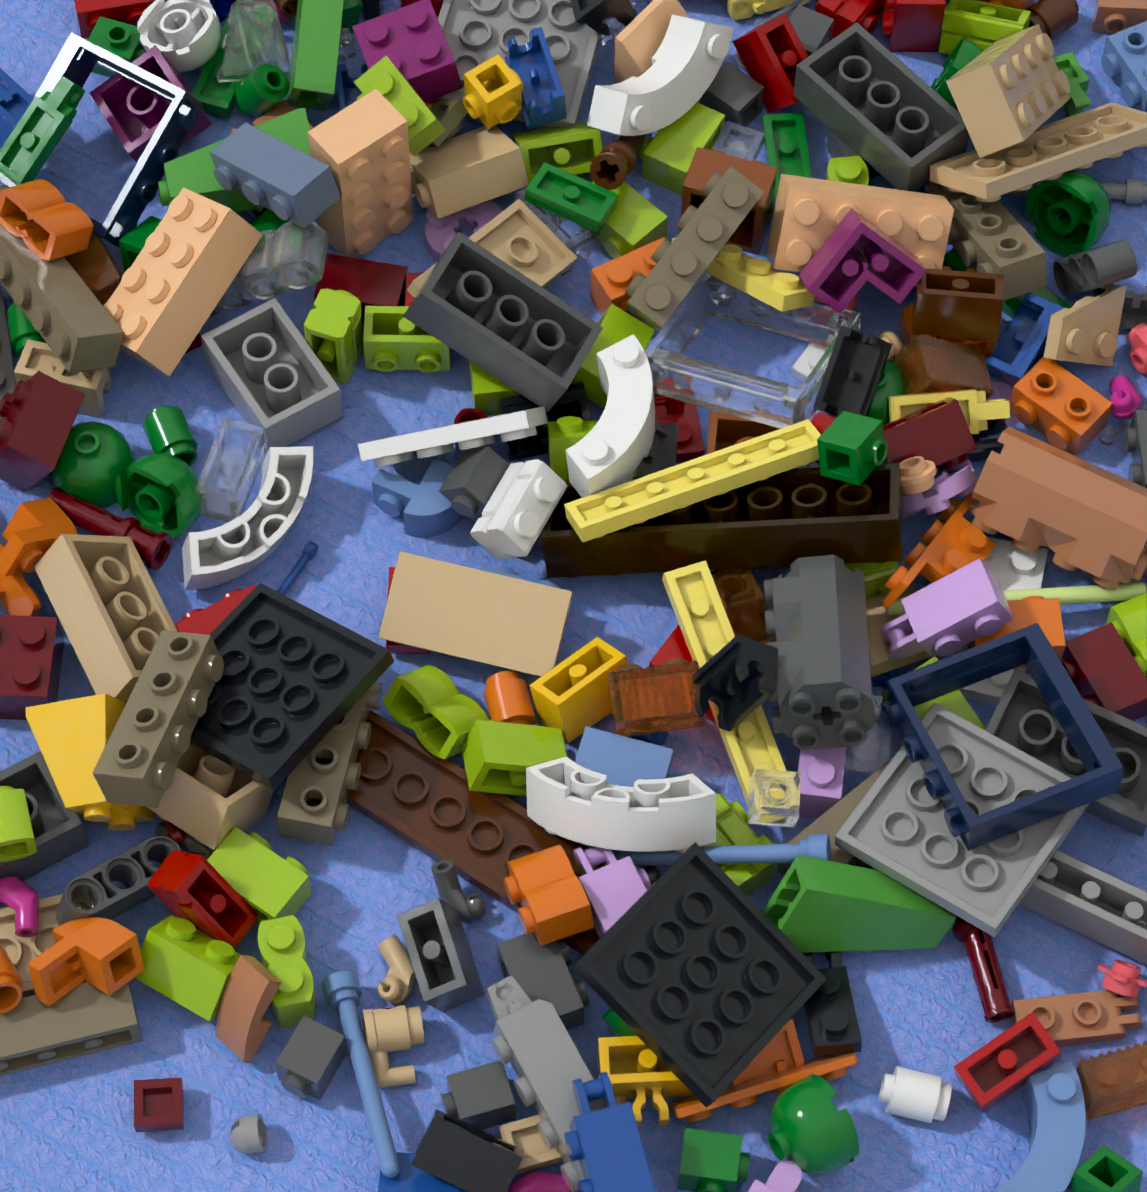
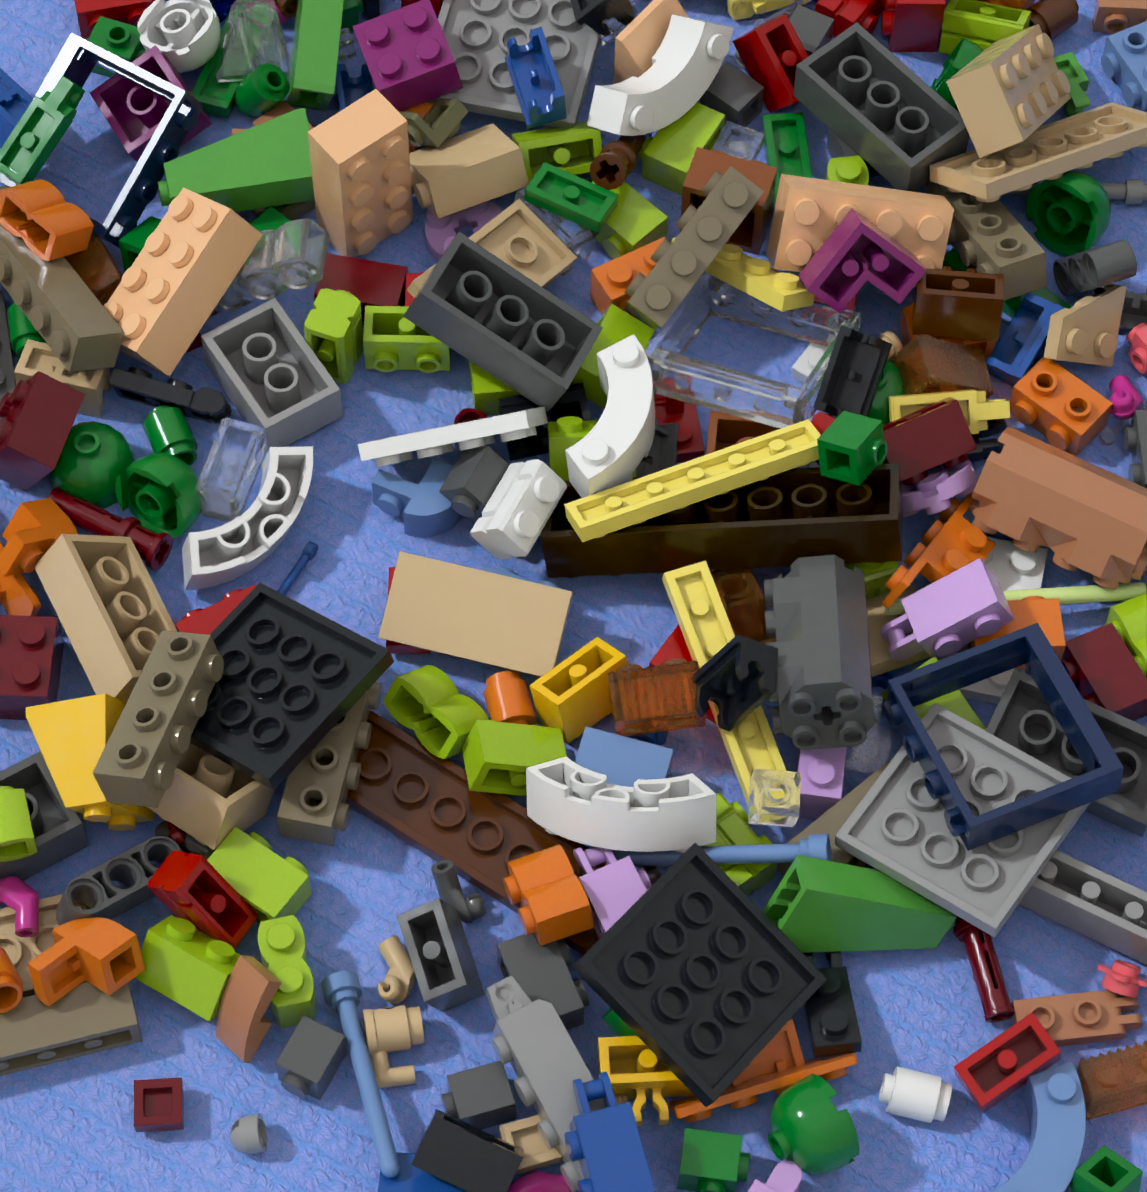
(140, 387): none -> black hinge
(274, 175): sand blue brick -> none
(389, 81): lime brick -> none
(493, 92): yellow brick -> none
(917, 475): light nougat plate -> none

